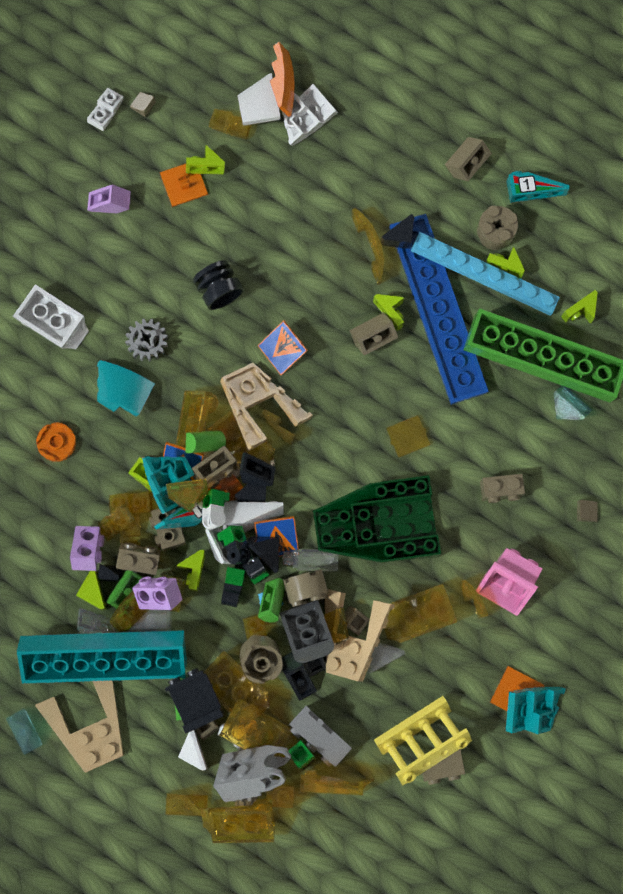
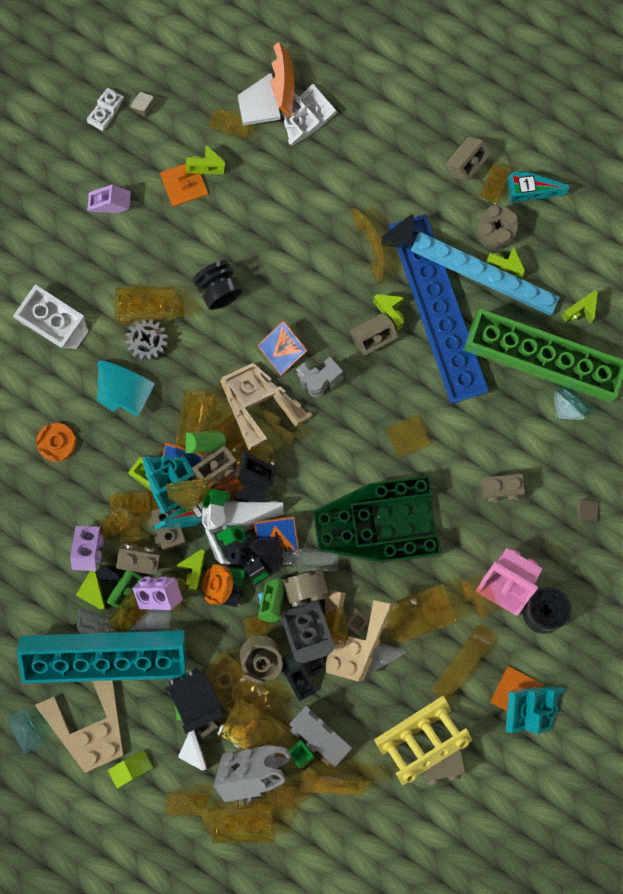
(130, 769): none -> lime slope
(146, 304): none -> clear yellow slope
(217, 584): none -> orange tile
(318, 382): none -> light grey hips
(463, 663): none -> clear yellow slope
(494, 183): none -> clear yellow slope
(554, 602): none -> black wheel

